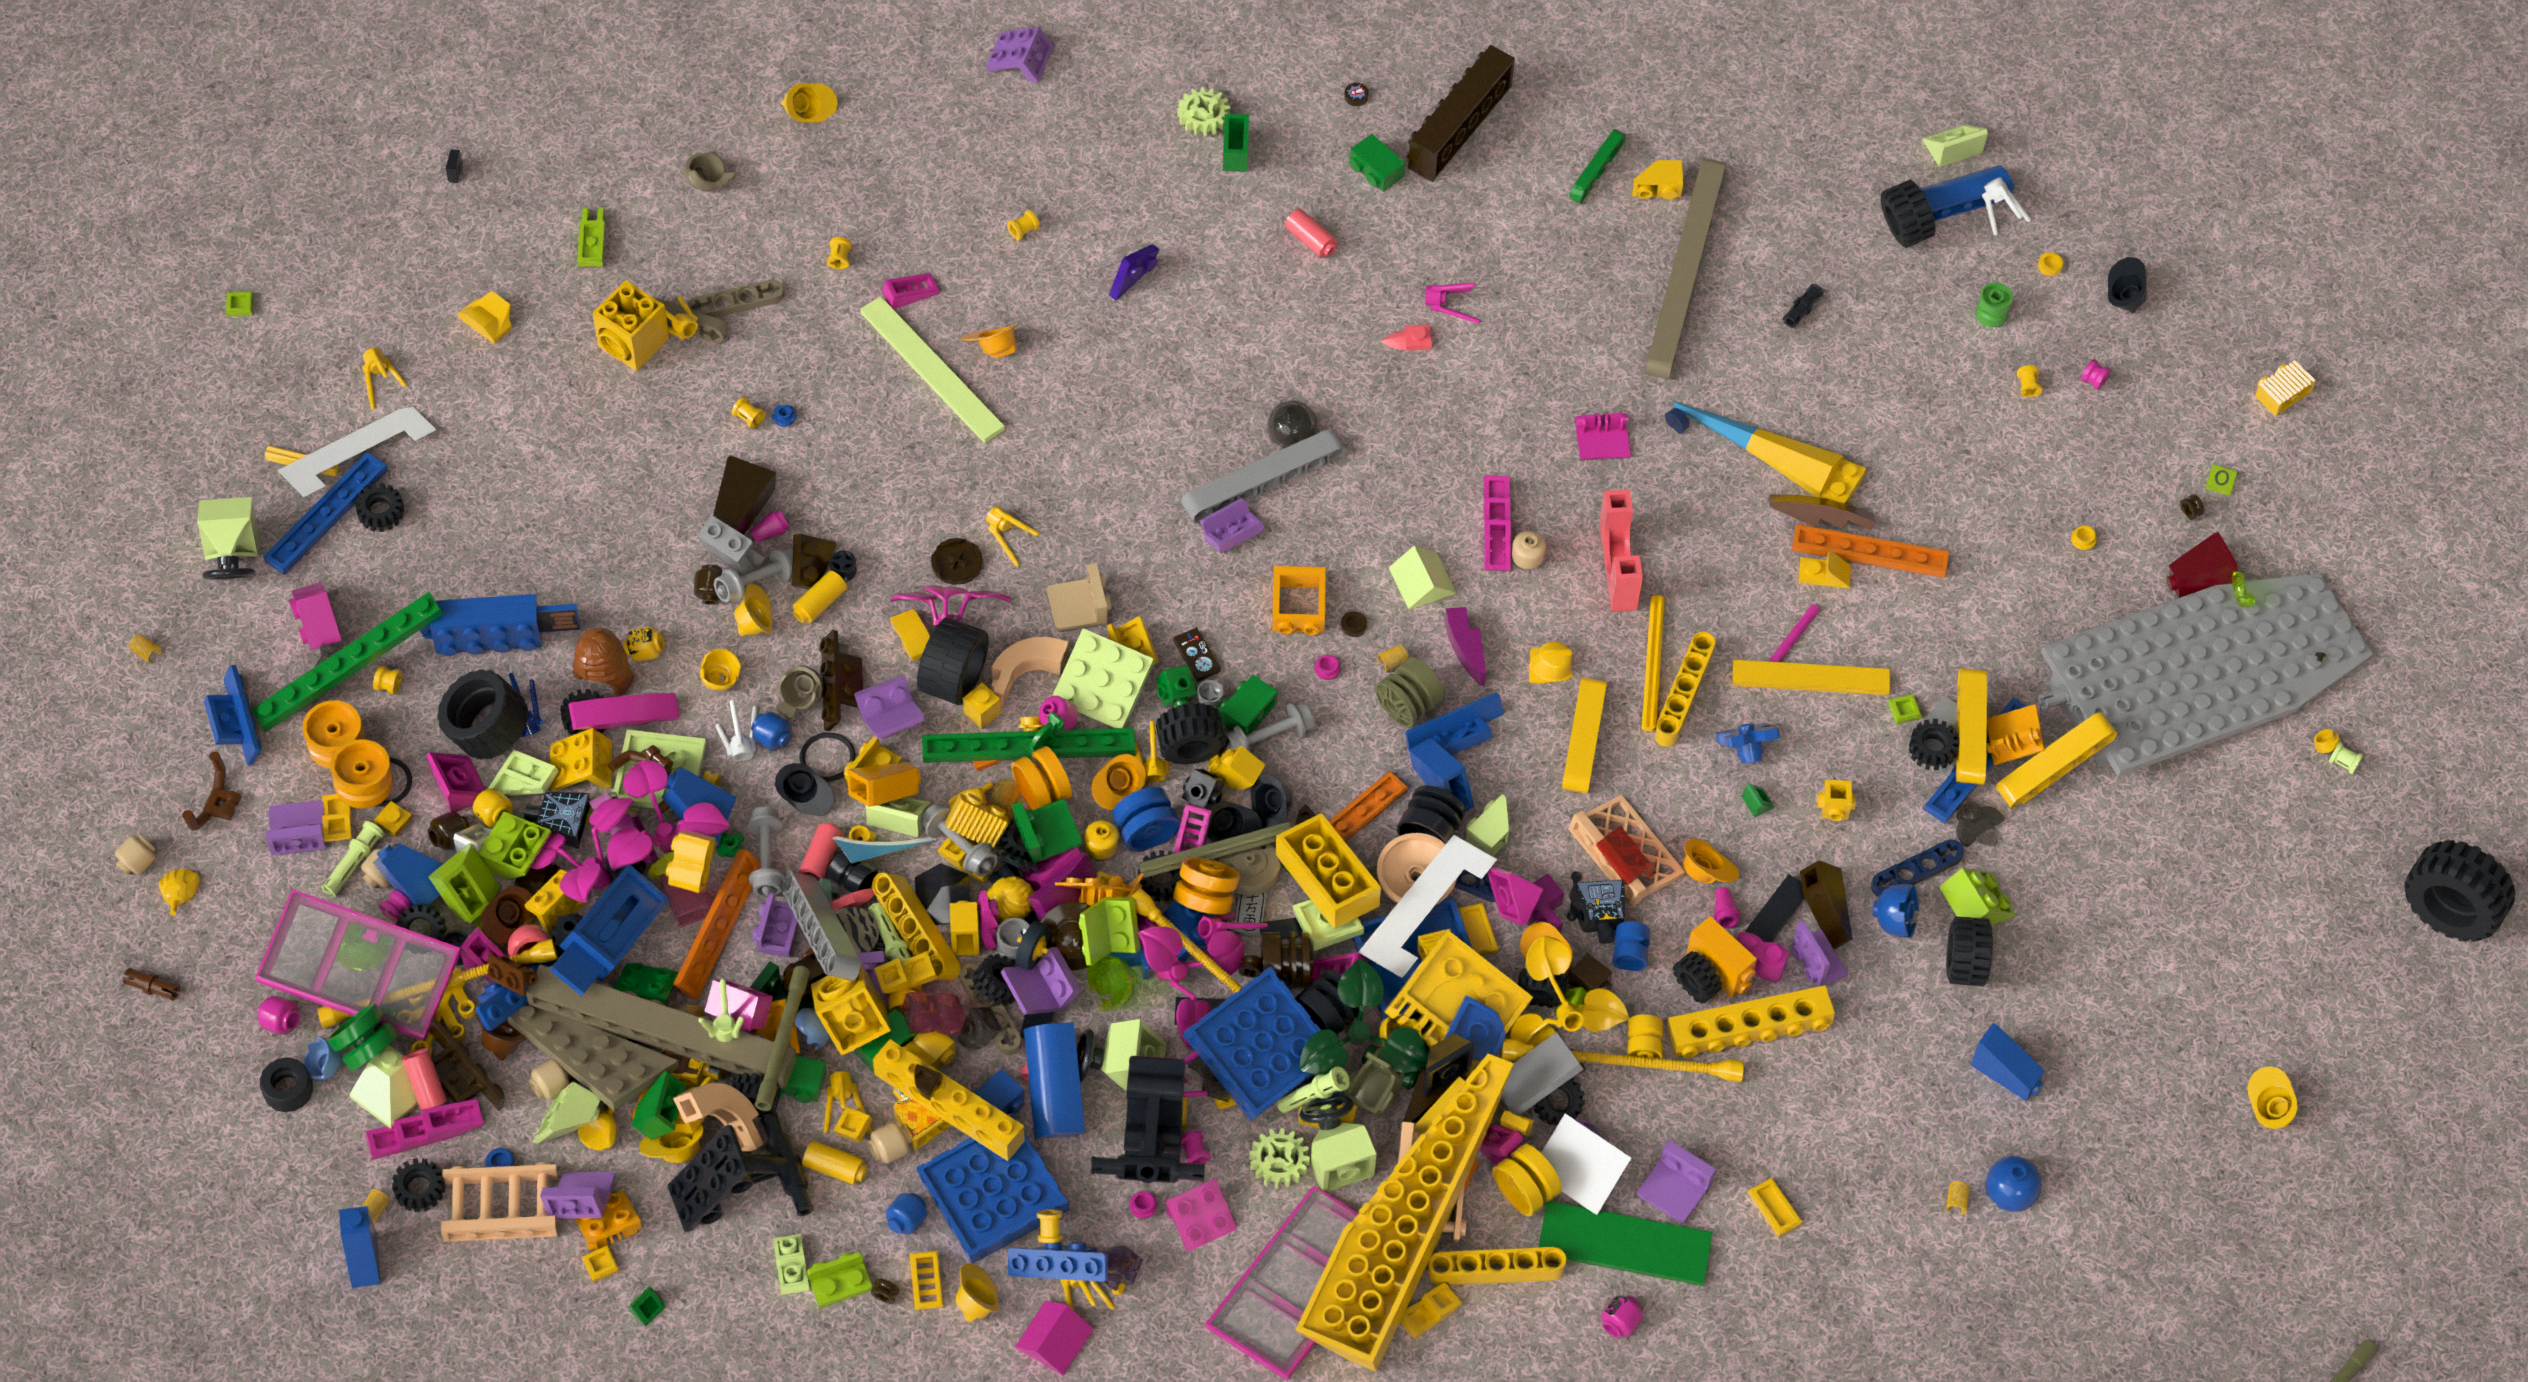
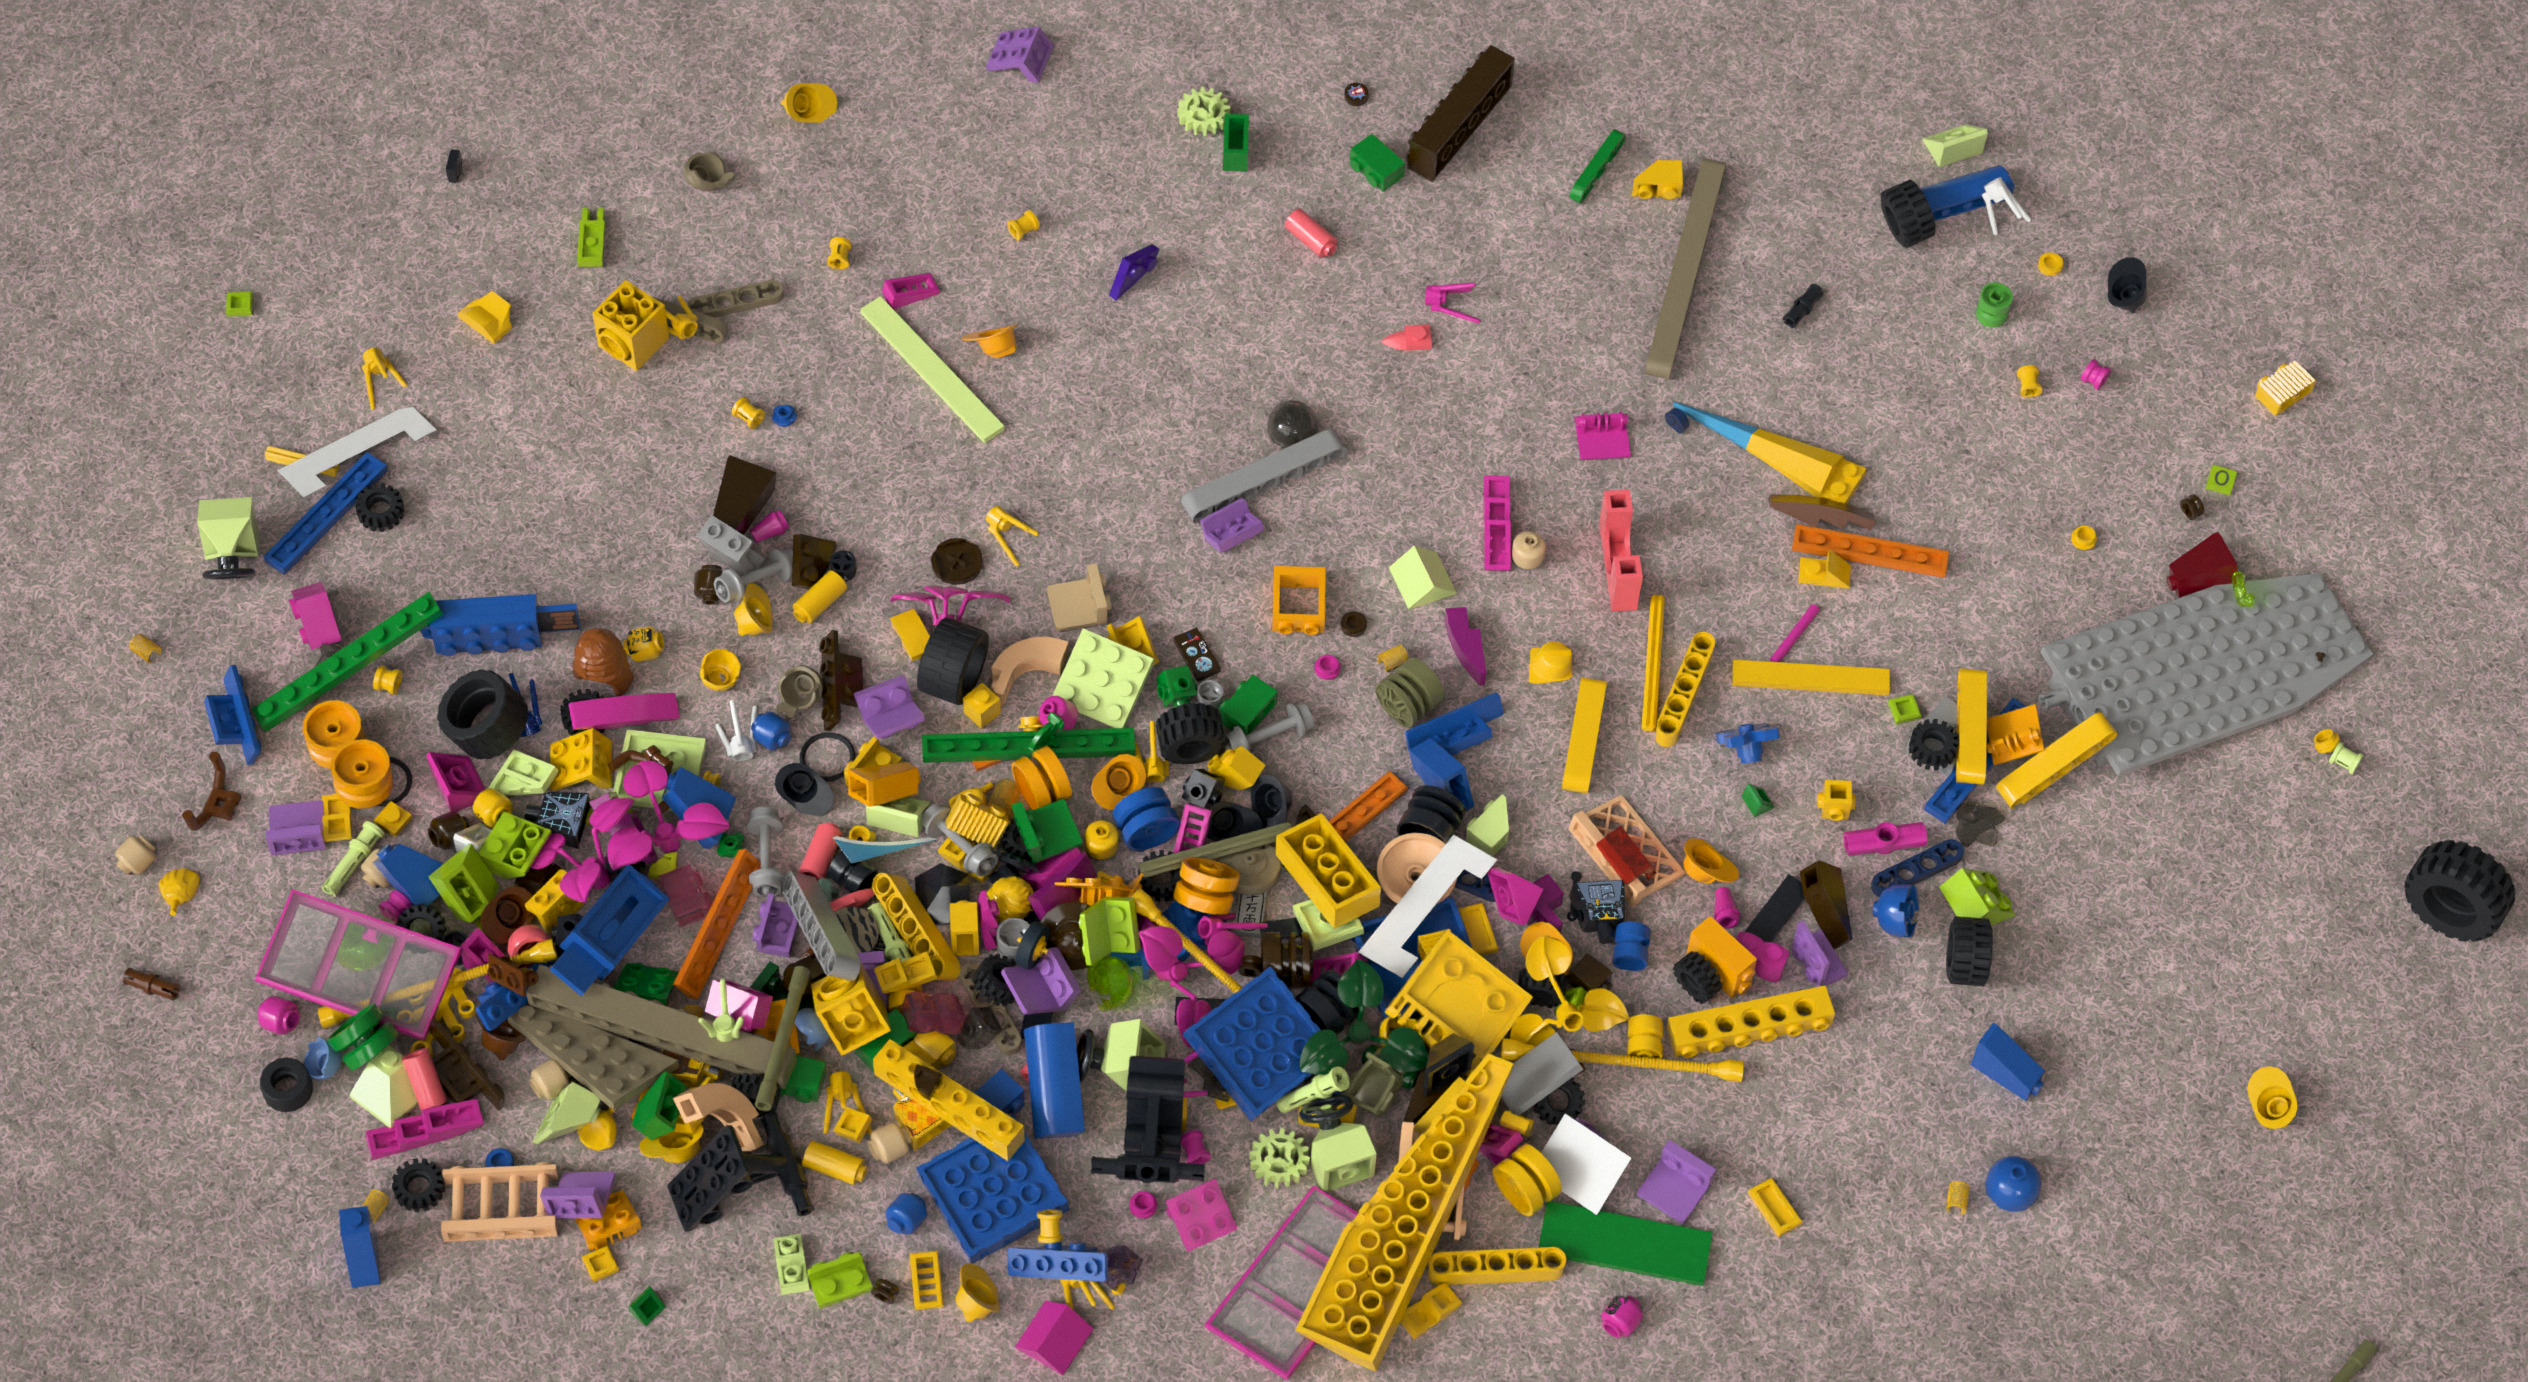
(691, 860): yellow brick -> none
(1480, 1026): blue tile -> none
(1899, 837): none -> dark pink piece

